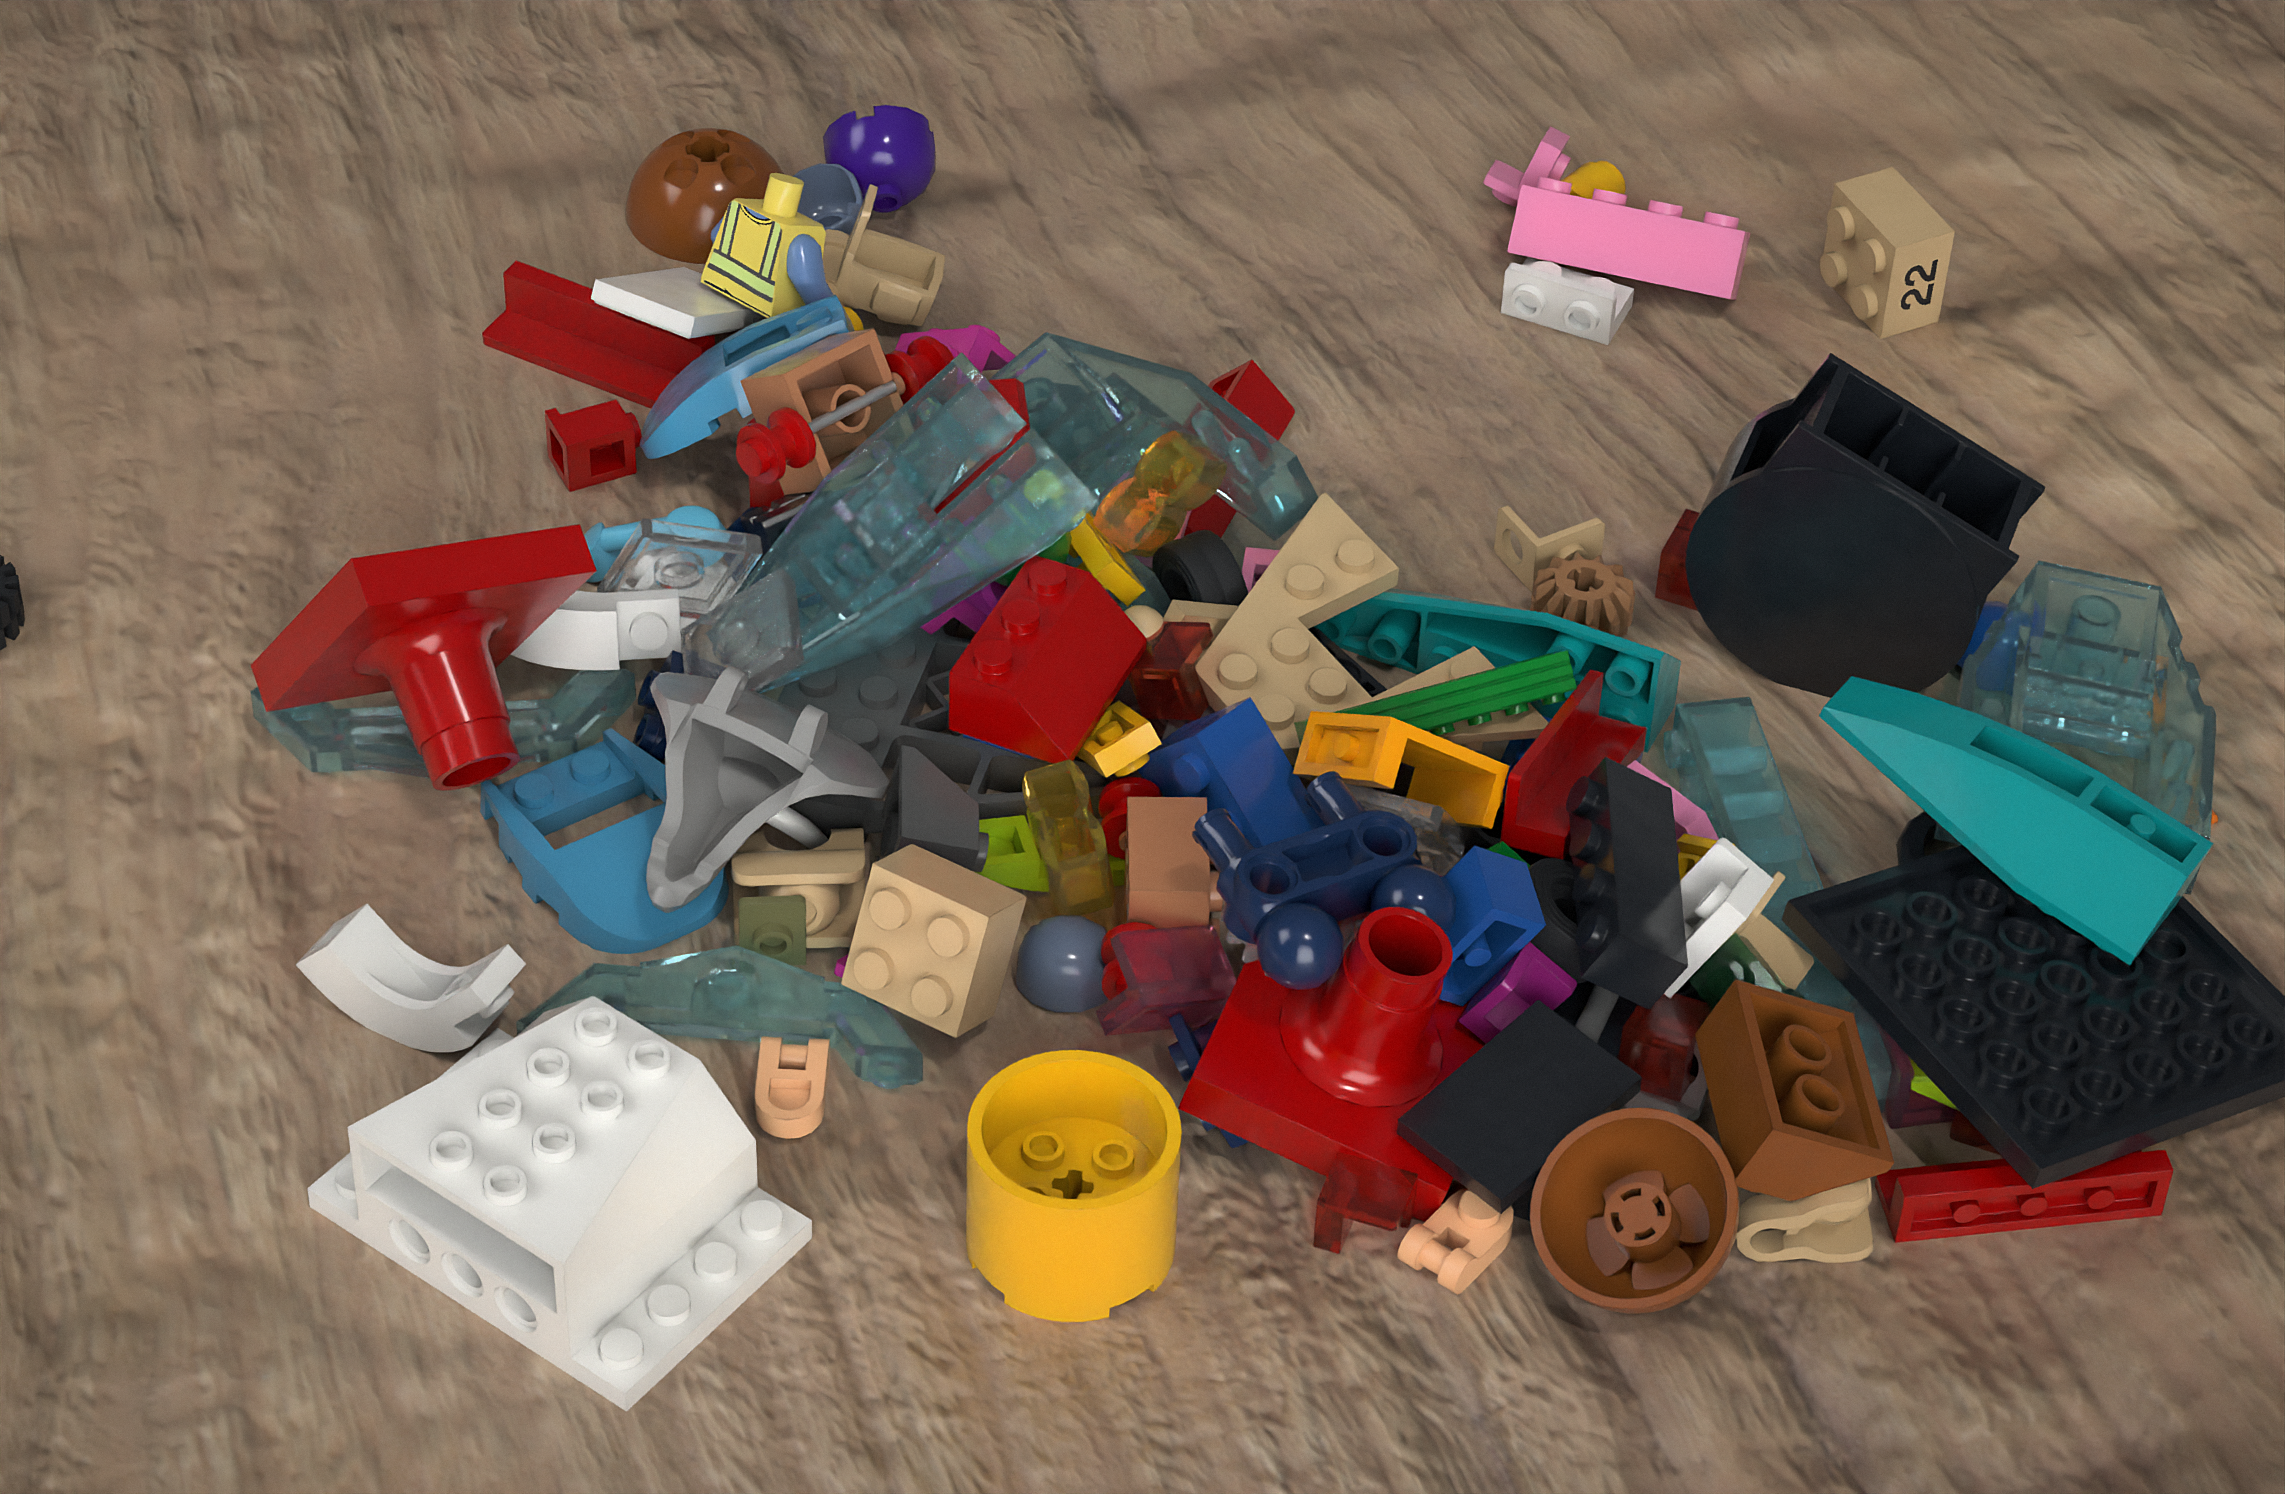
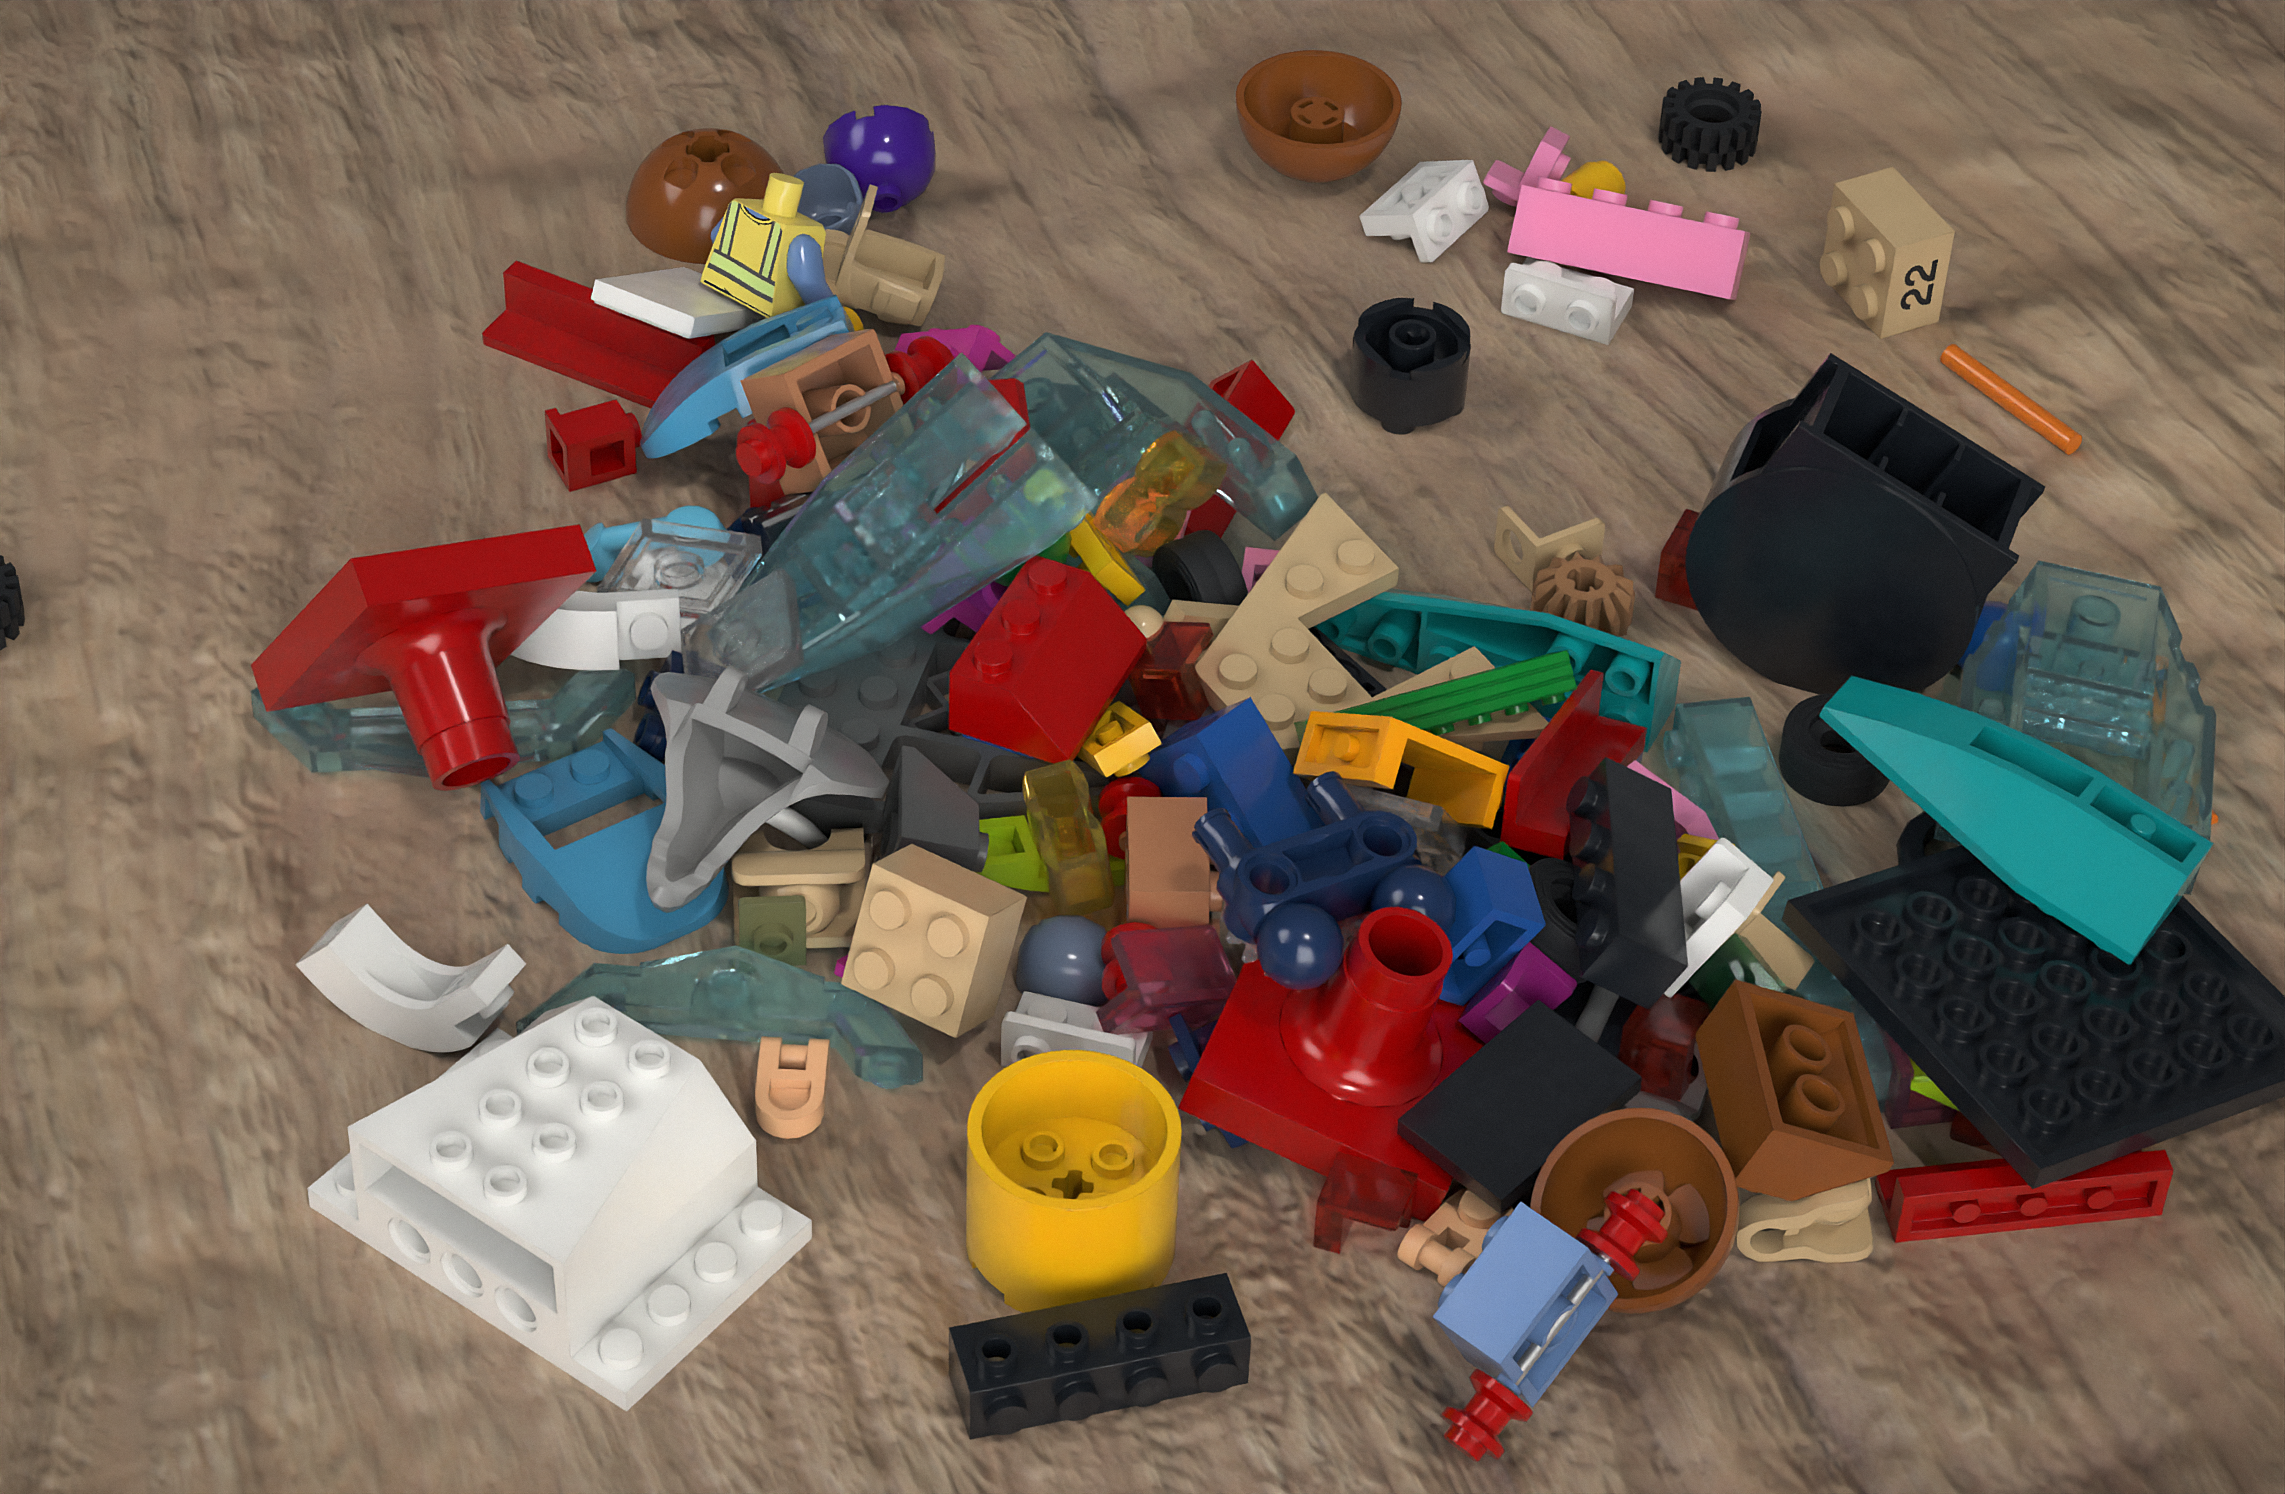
(1058, 1024): none -> white bracket
(1098, 1356): none -> black brick
(1317, 113): none -> dark orange piece
(1410, 364): none -> black brick
(1430, 205): none -> white bracket
(1532, 1307): none -> medium blue brick
(1709, 124): none -> black tyre
(1821, 773): none -> black tyre
(2011, 399): none -> orange bar

